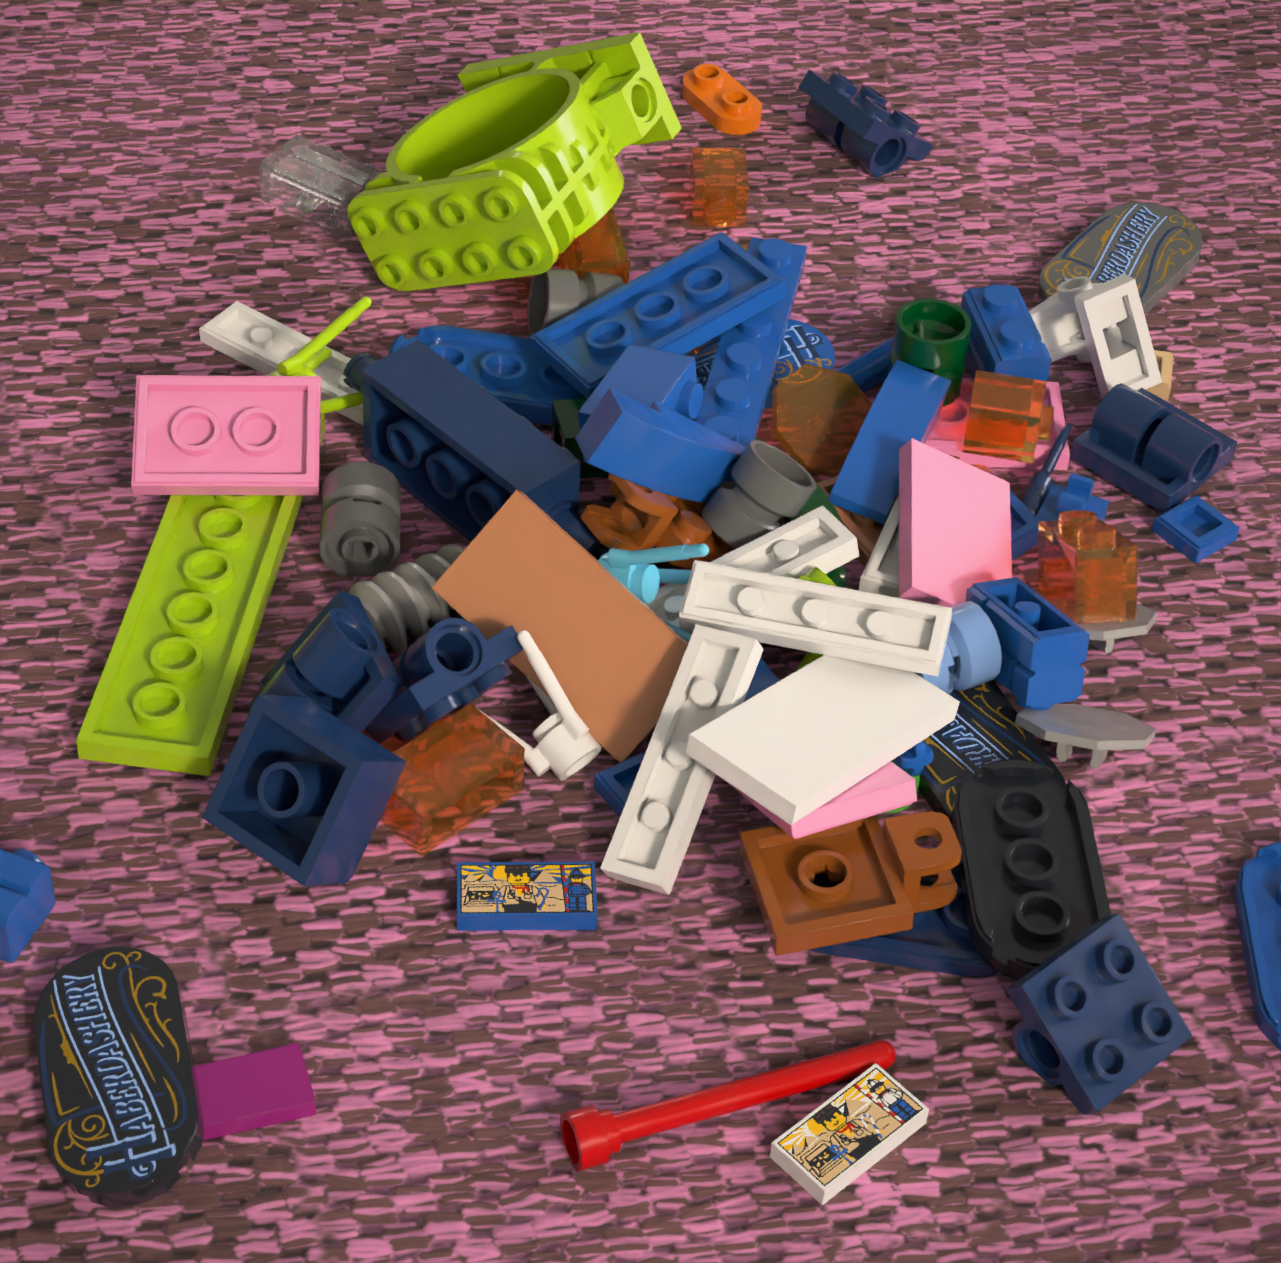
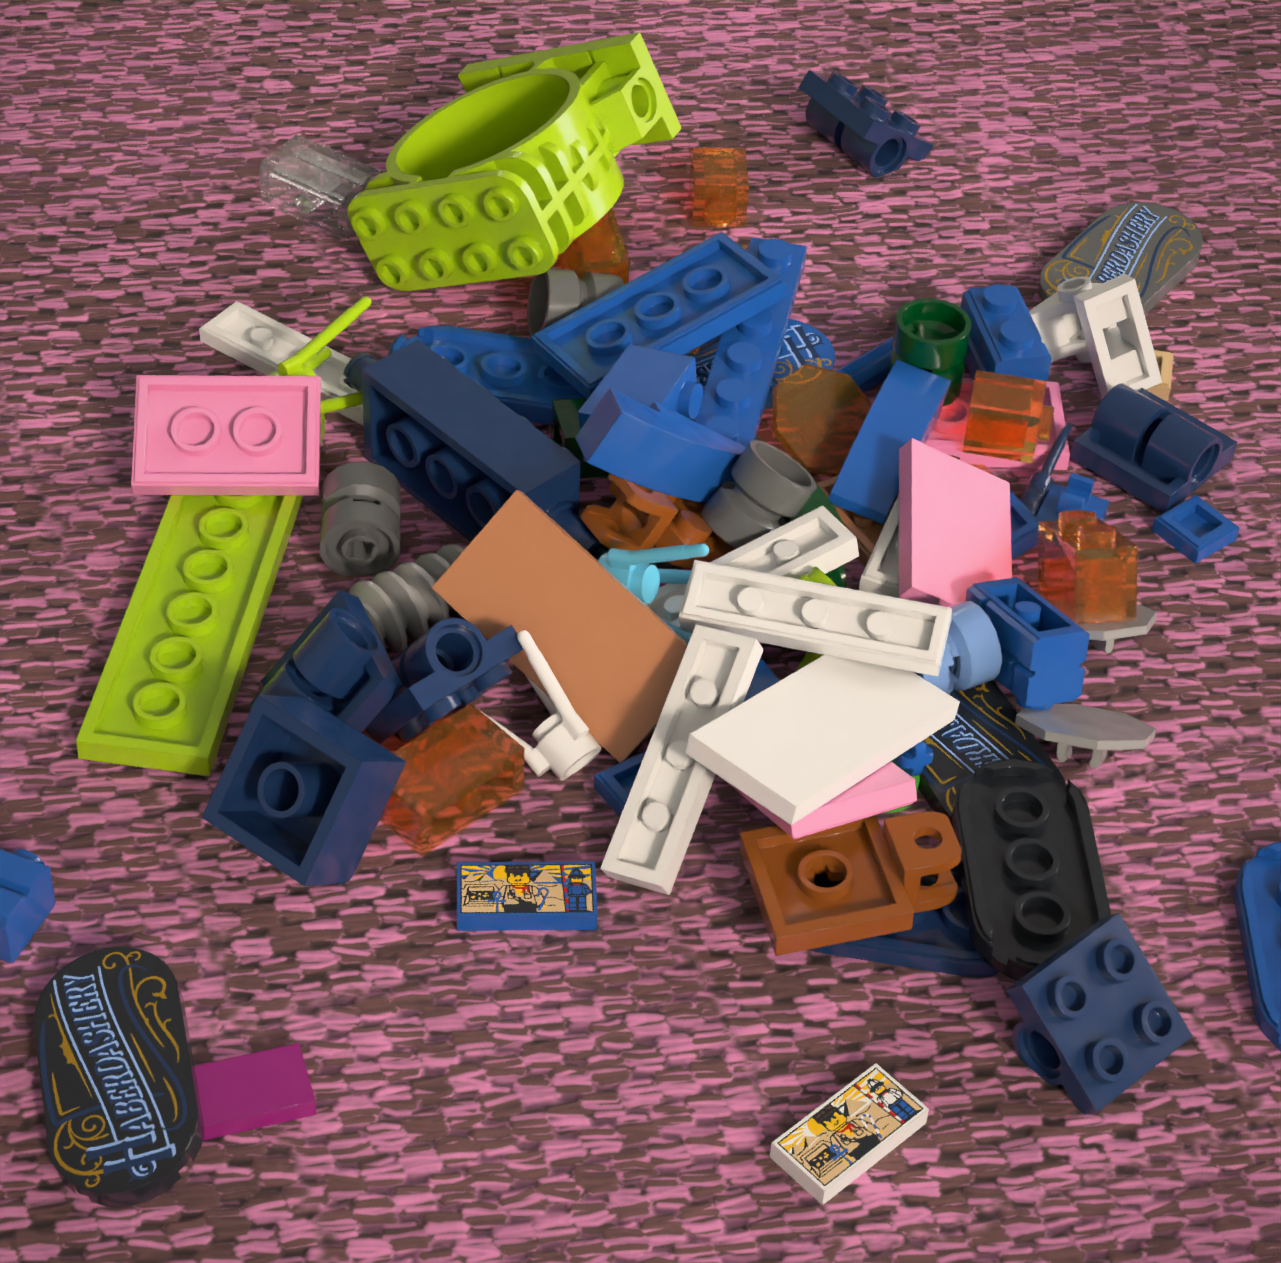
(596, 1134): red piece -> none
(721, 100): orange plate -> none

